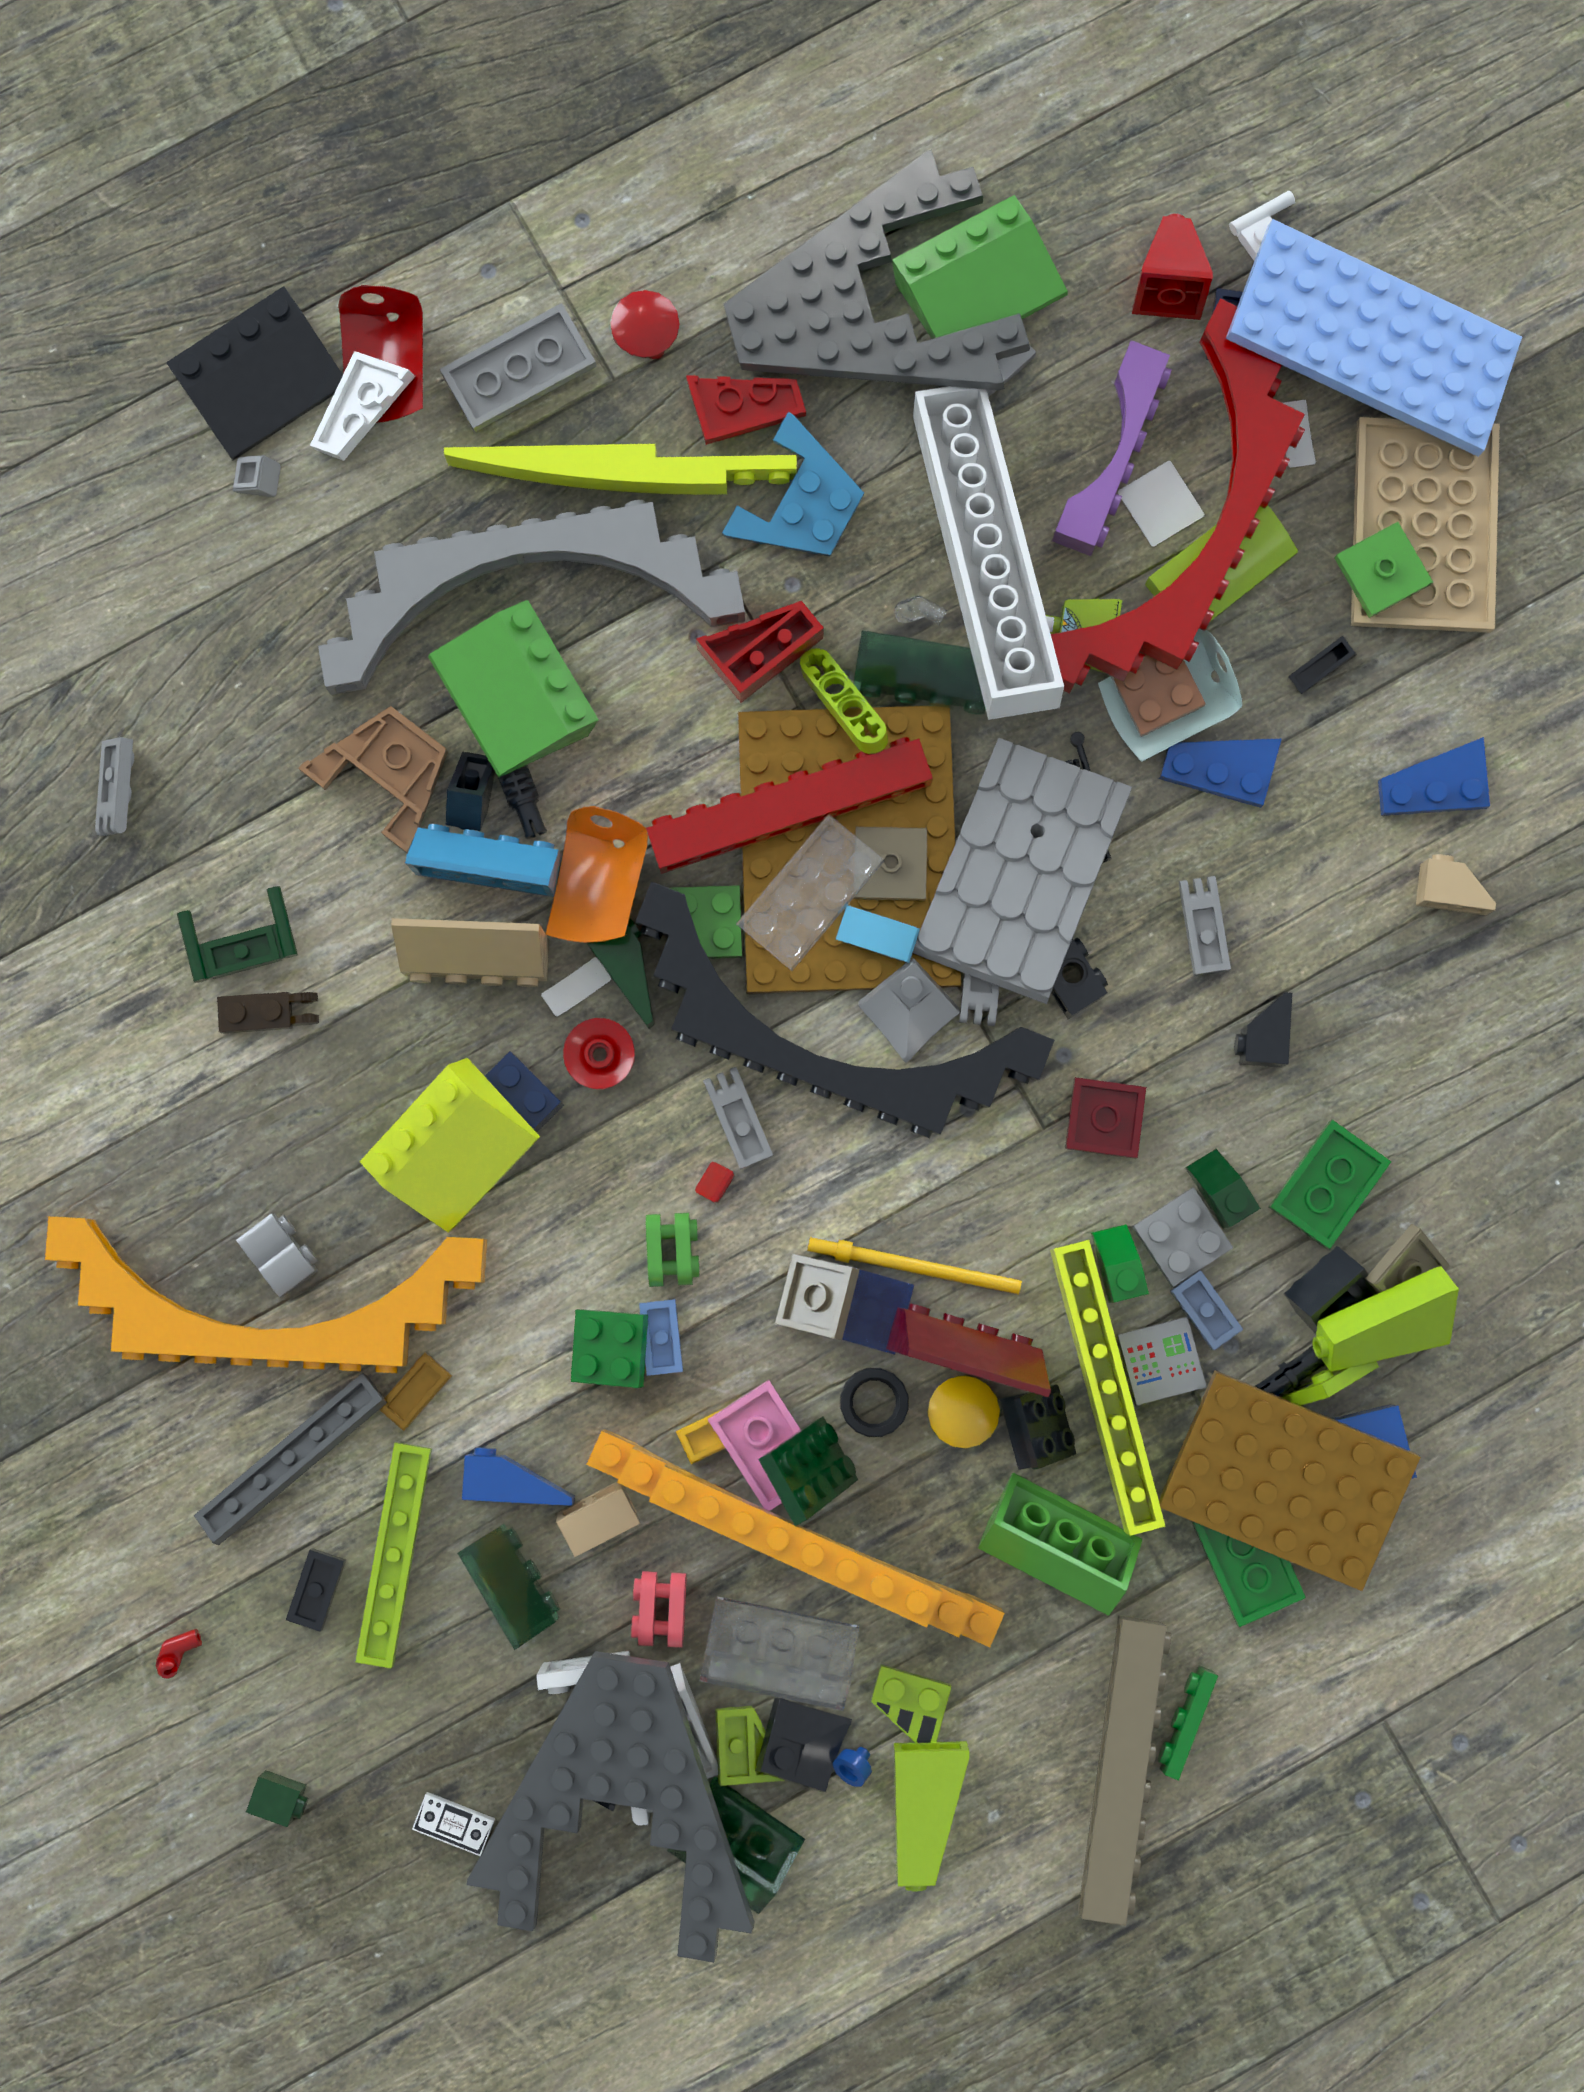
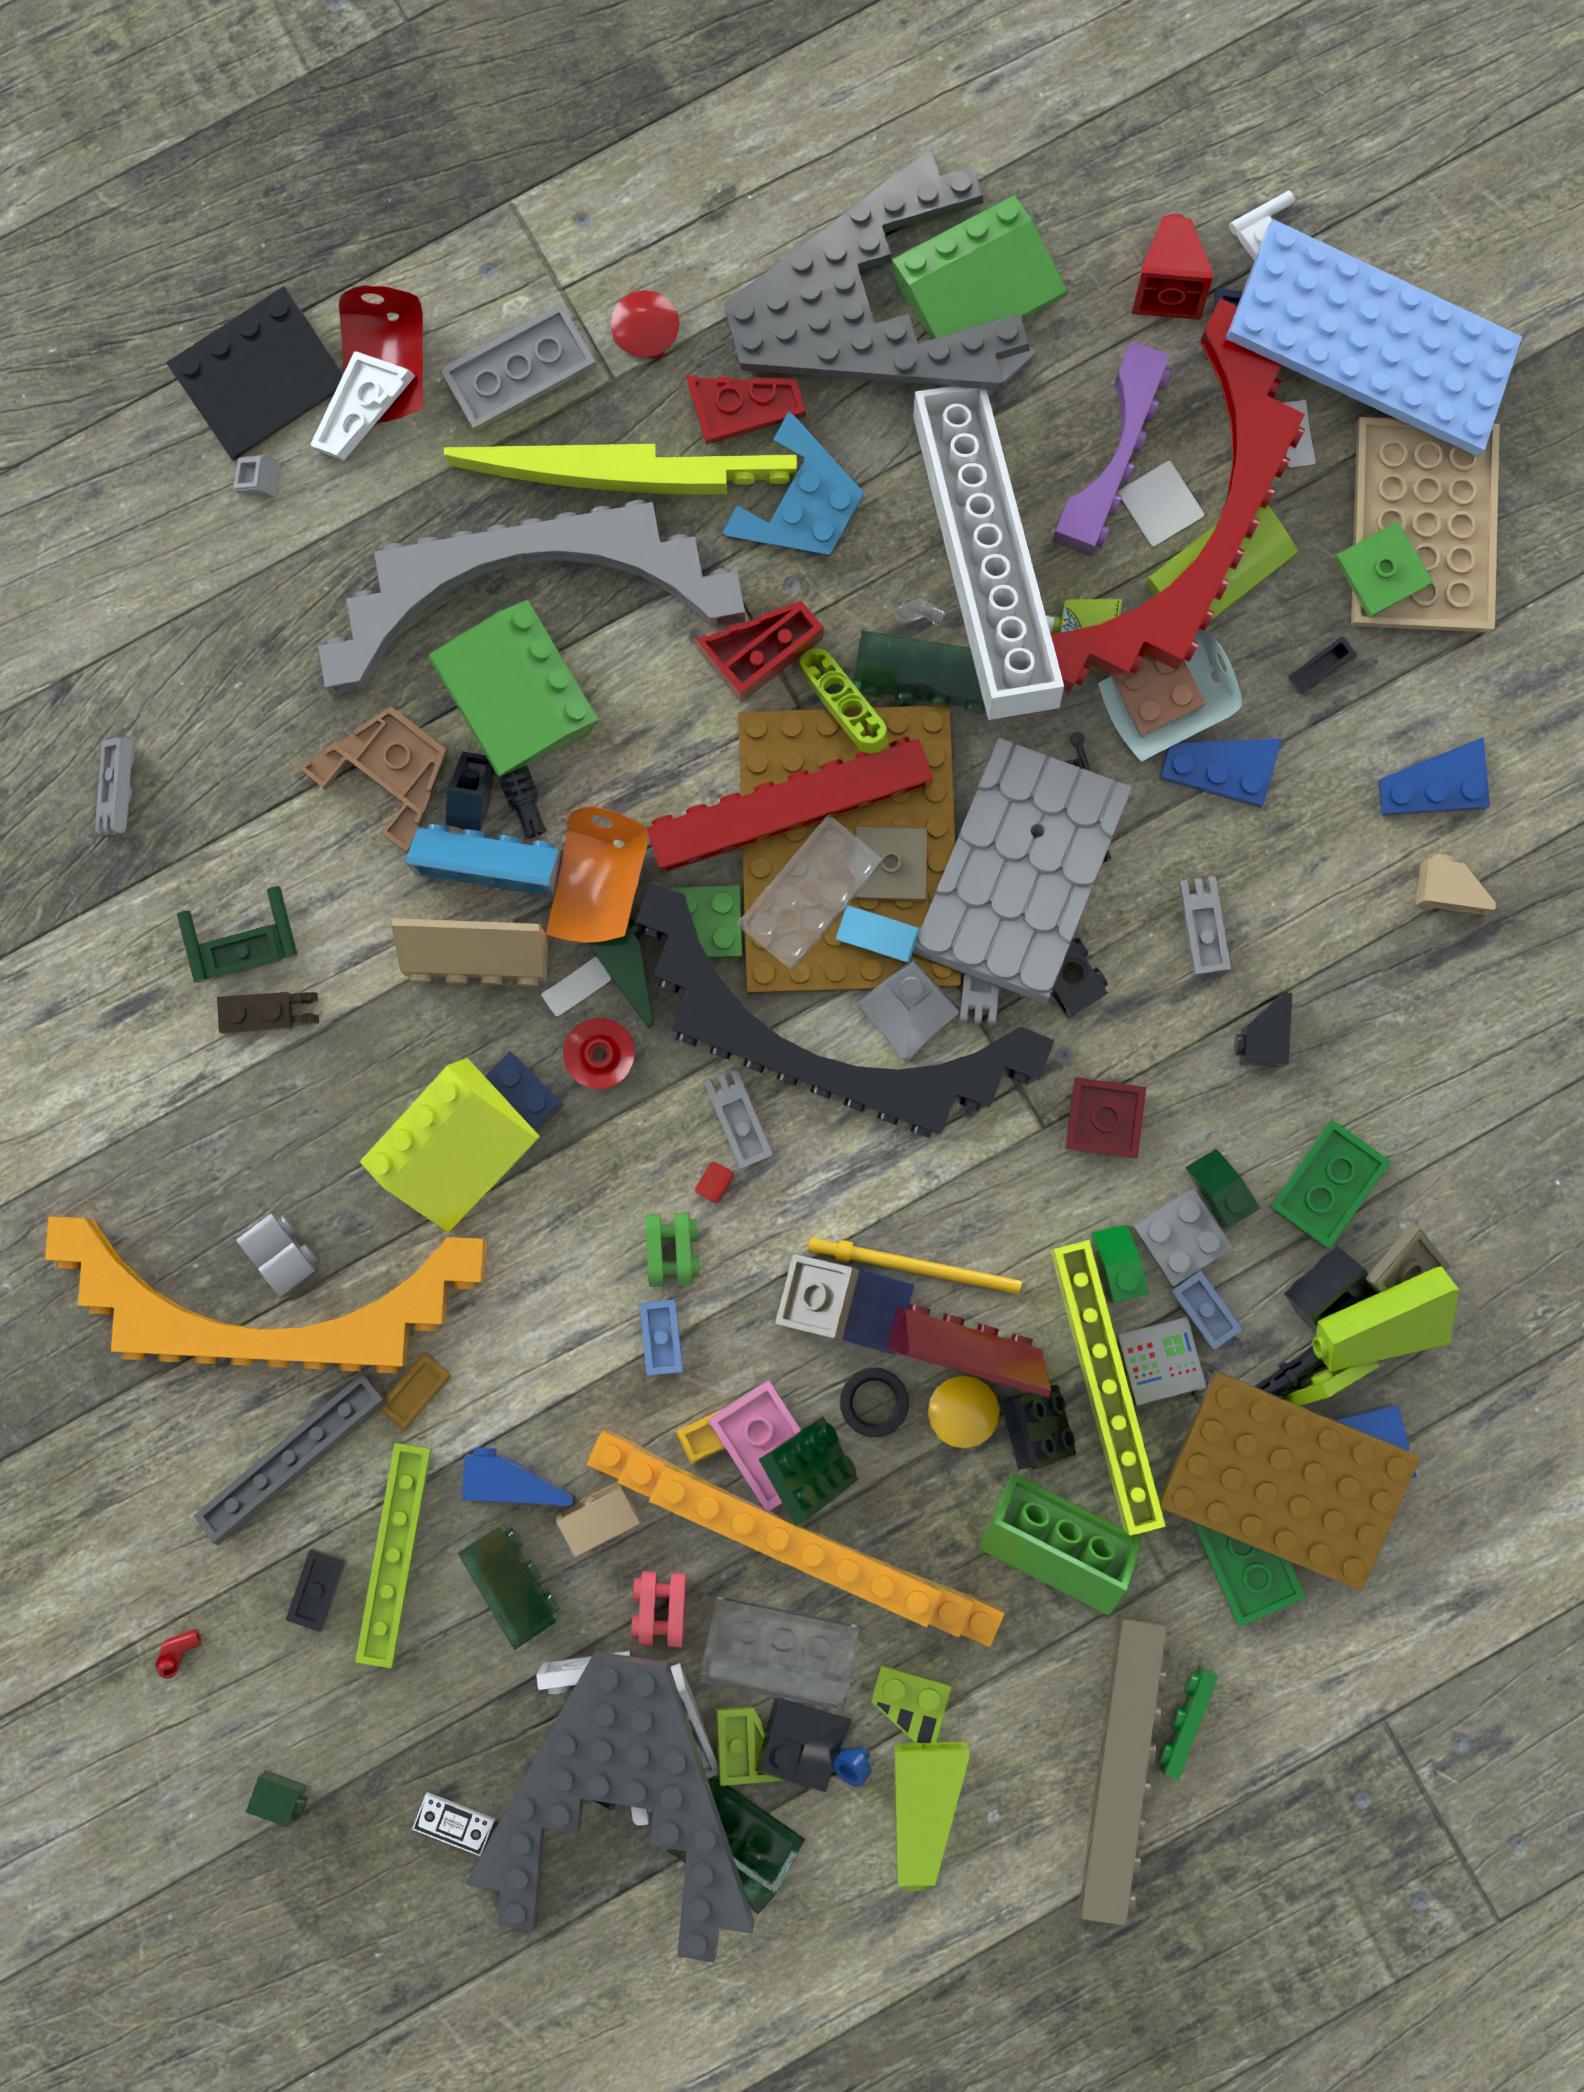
(609, 1348): green plate -> none

